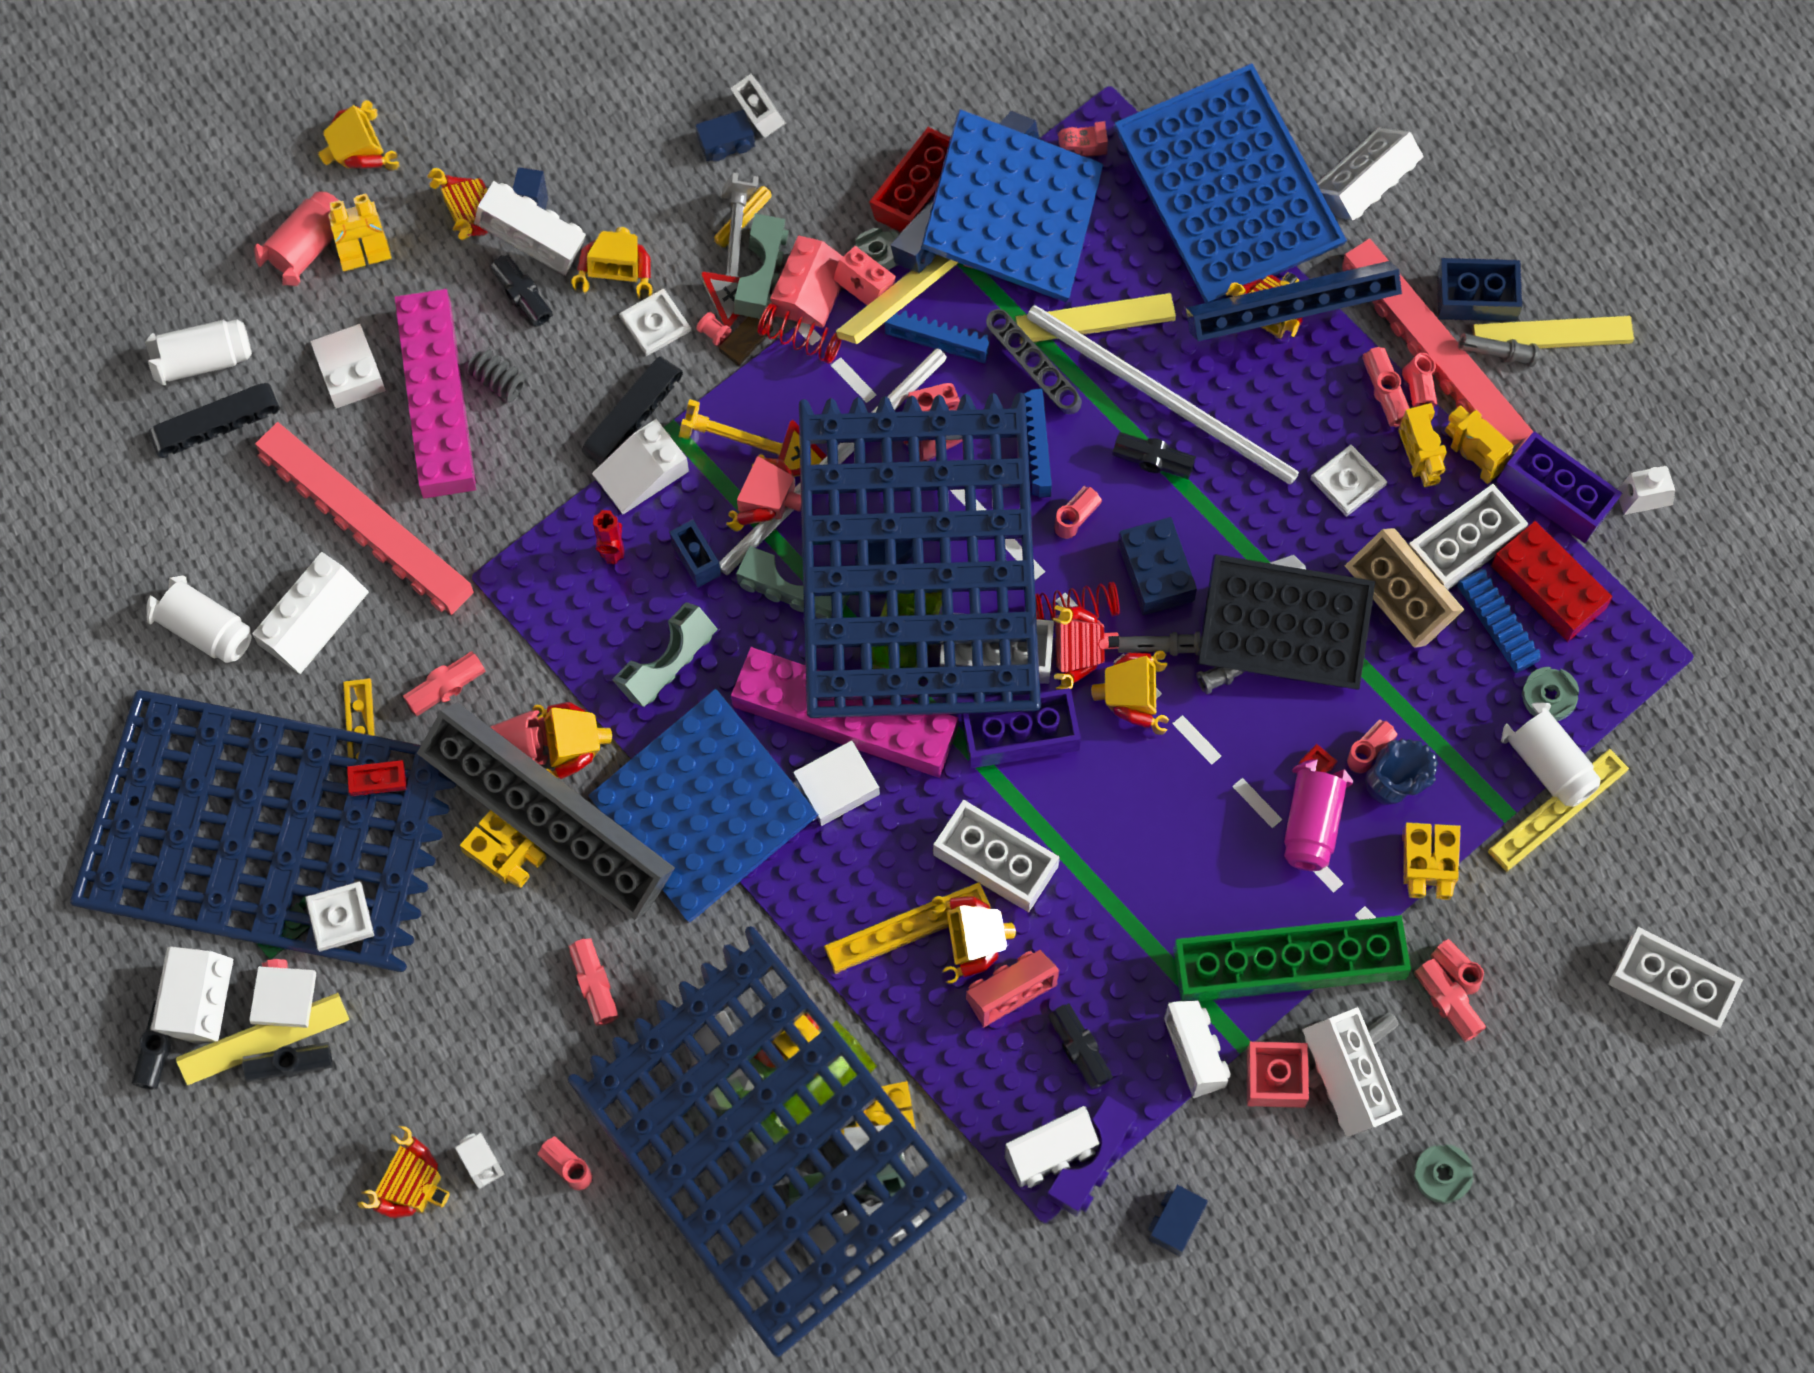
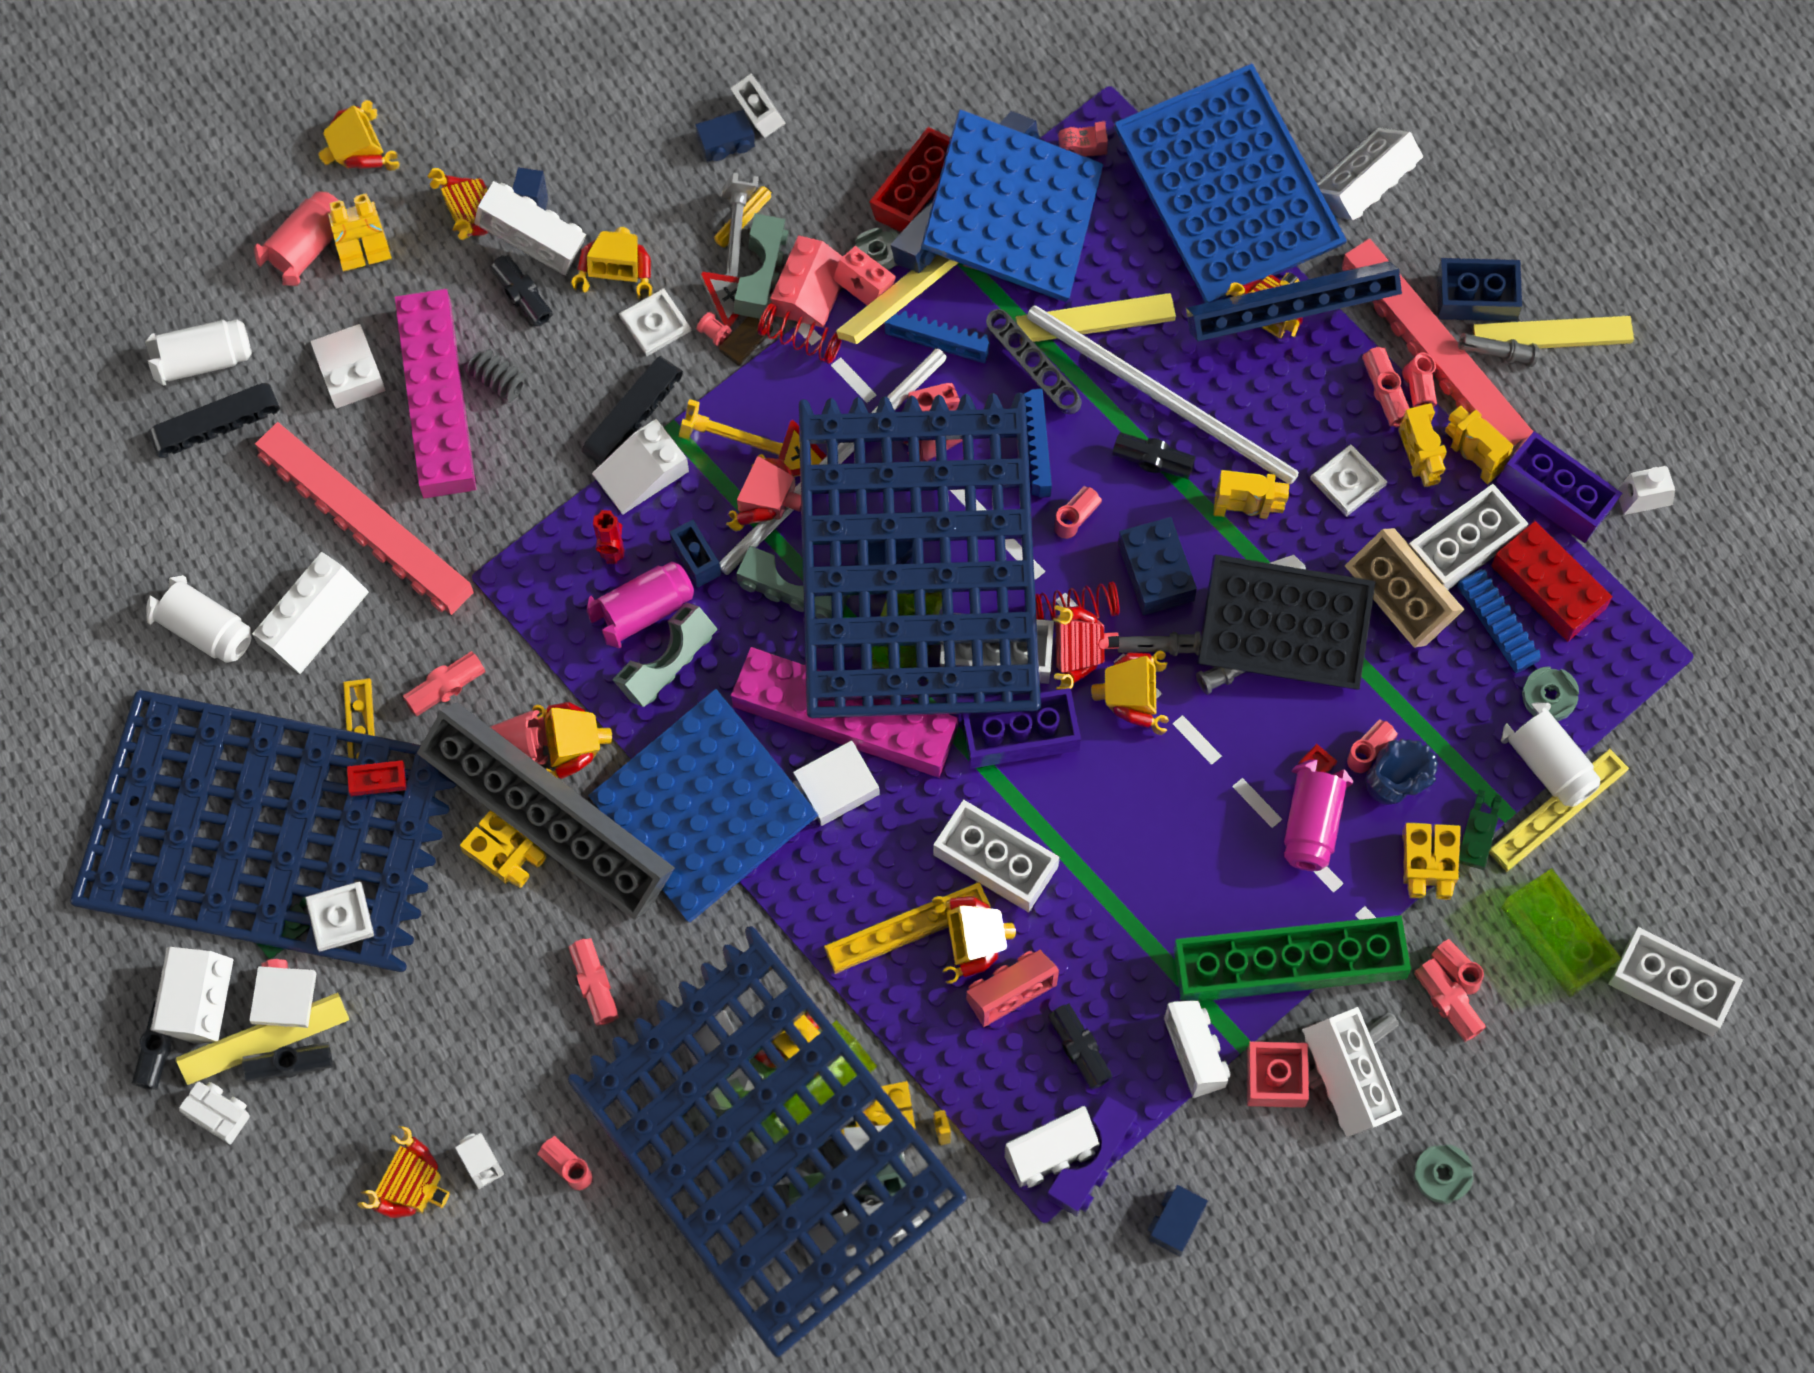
(215, 1112): none -> white brick
(641, 602): none -> dark pink piece
(942, 1127): none -> yellow tile
(1249, 493): none -> yellow hips
(1479, 833): none -> dark green hinge
(1561, 932): none -> clear neon green brick

